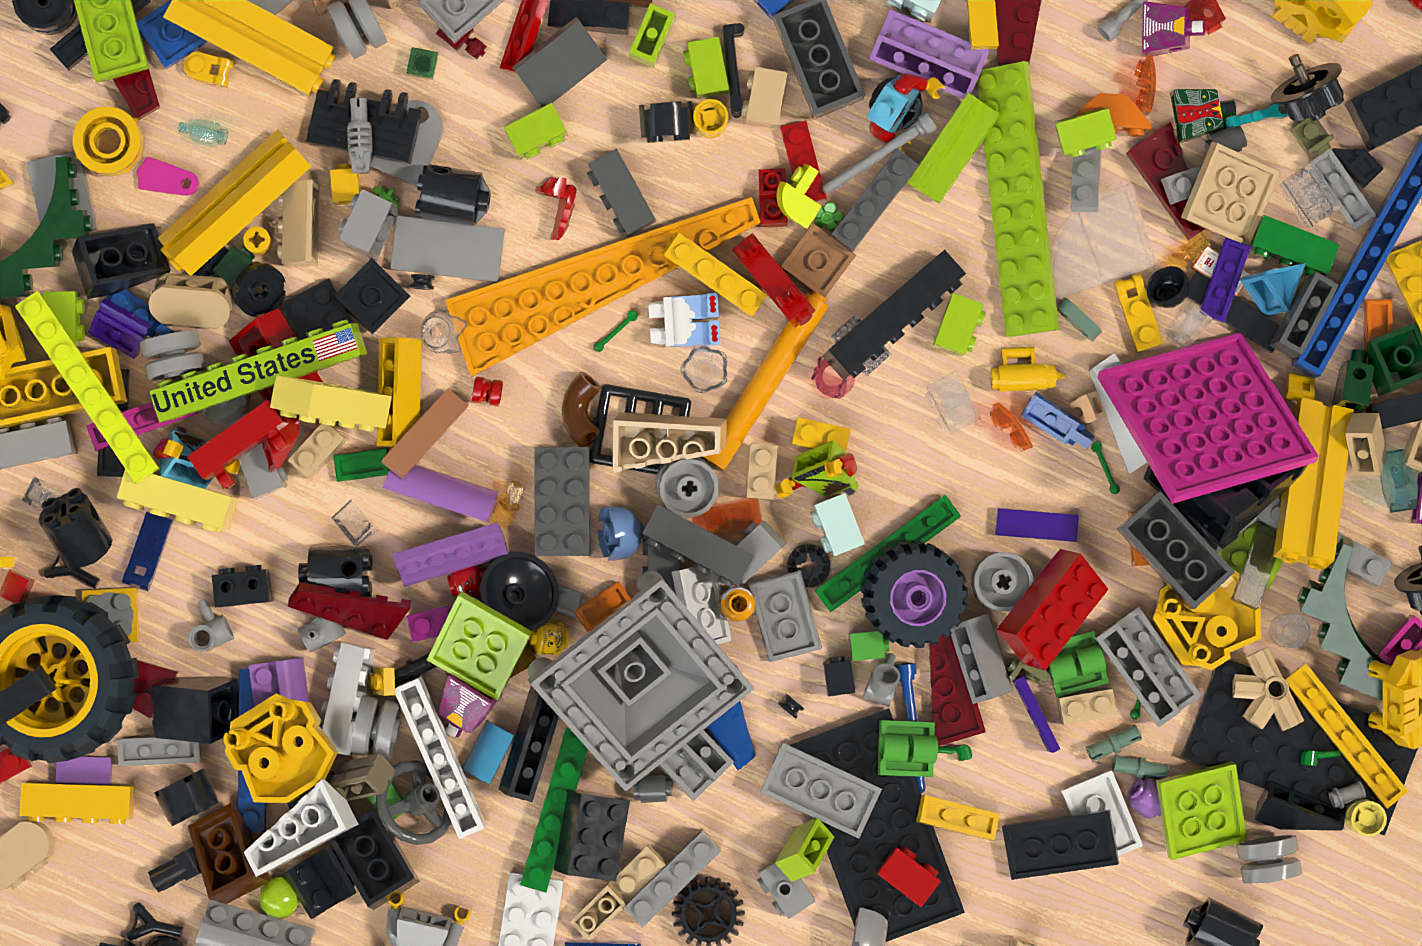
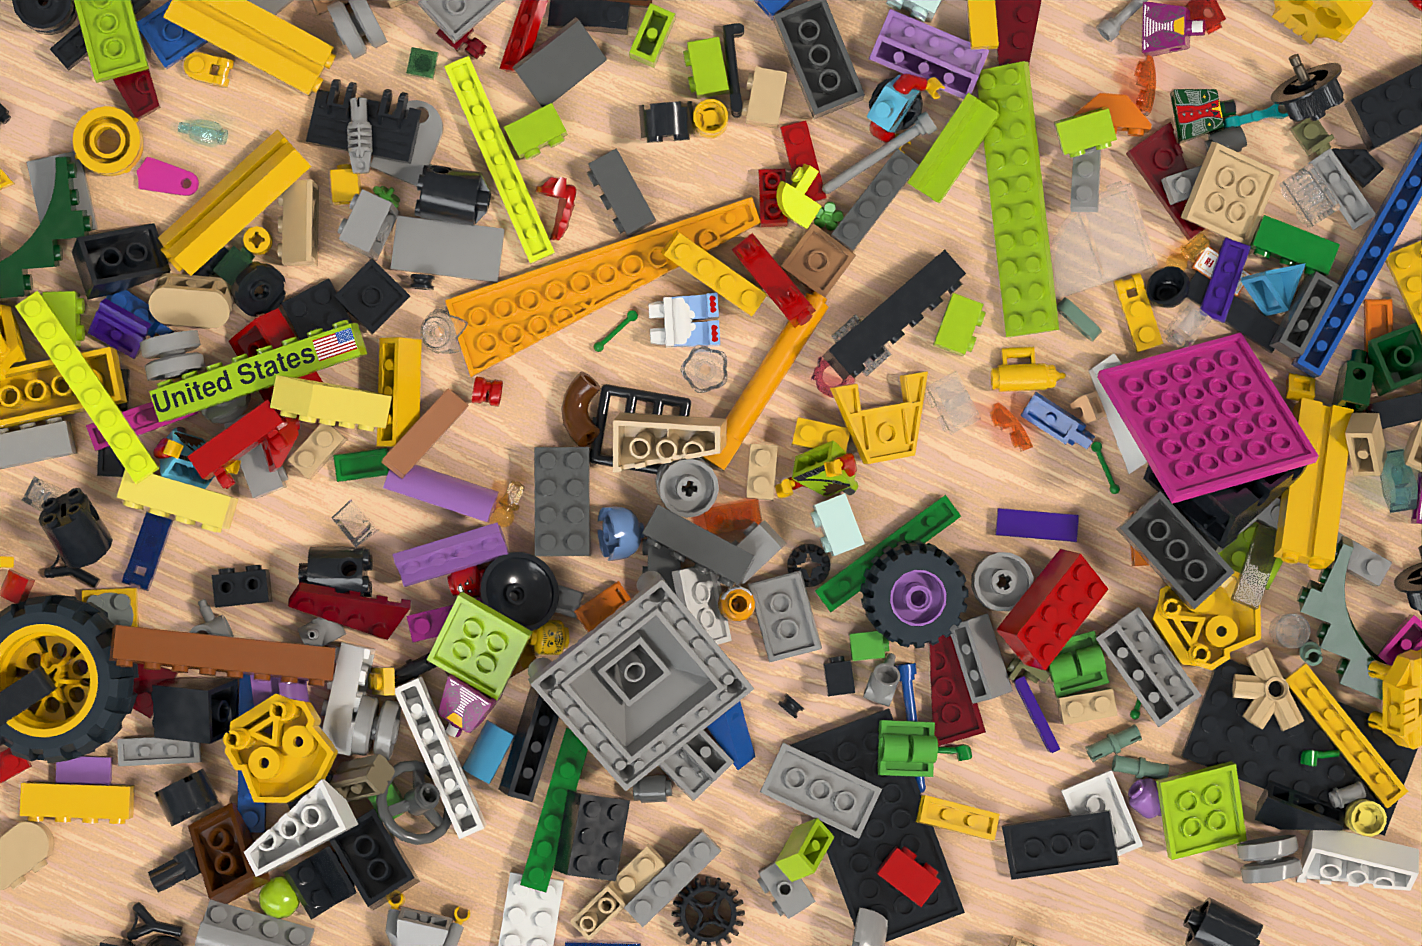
(222, 654): none -> dark orange brick
(499, 159): none -> neon yellow plate
(885, 430): none -> yellow wing
(1311, 653): none -> sand green pin
(1358, 860): none -> white wedge

